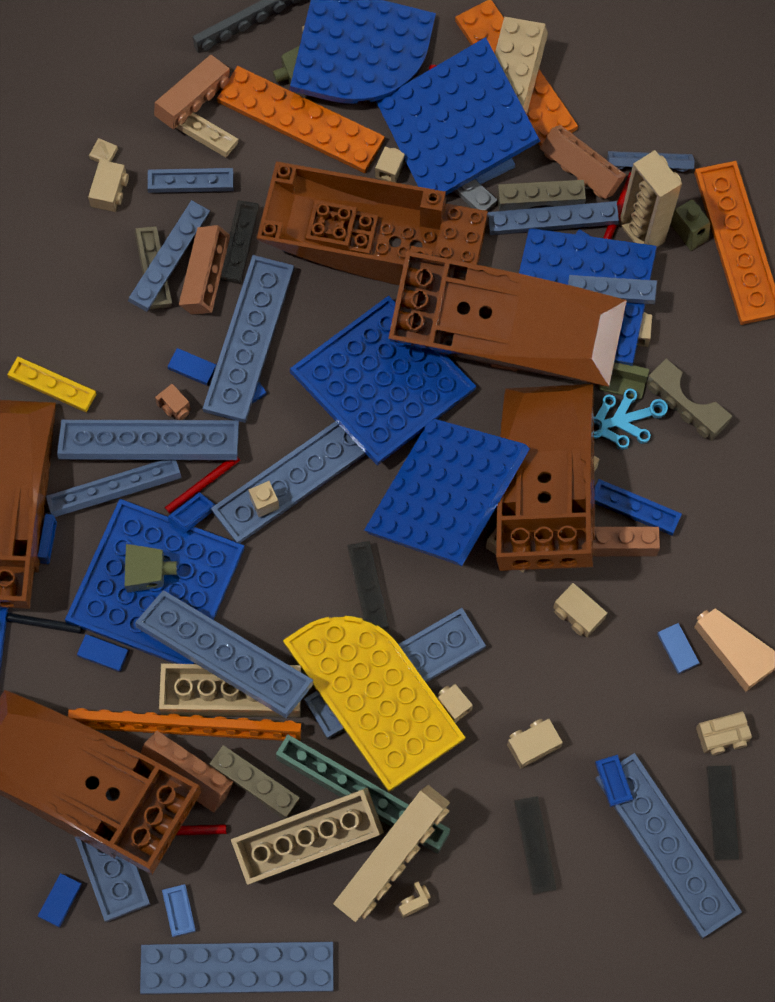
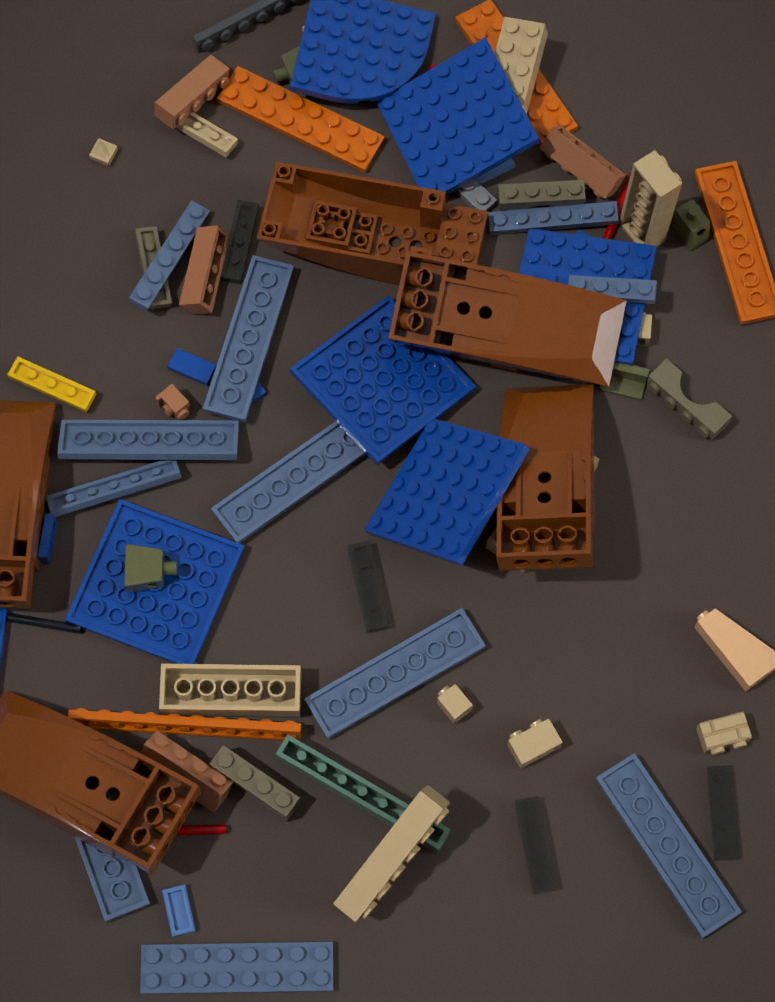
(59, 900): blue tile -> none
(102, 653): blue tile -> none
(108, 186): tan brick -> none
(190, 180): sand blue plate -> none
(191, 513): blue tile -> none
(200, 485): red bar -> none
(224, 654): sand blue plate -> none
(263, 499): tan brick -> none
(307, 836): tan brick -> none
(375, 695): yellow plate -> none
(390, 164): tan brick -> none
(411, 904): tan bracket -> none
(579, 610): tan brick -> none
(613, 780): blue tile -> none
(623, 420): medium azure plant -> none
(626, 541): nougat brick -> none
(636, 507): blue plate -> none
(678, 648): medium blue tile -> none
(680, 162): sand blue plate -> none

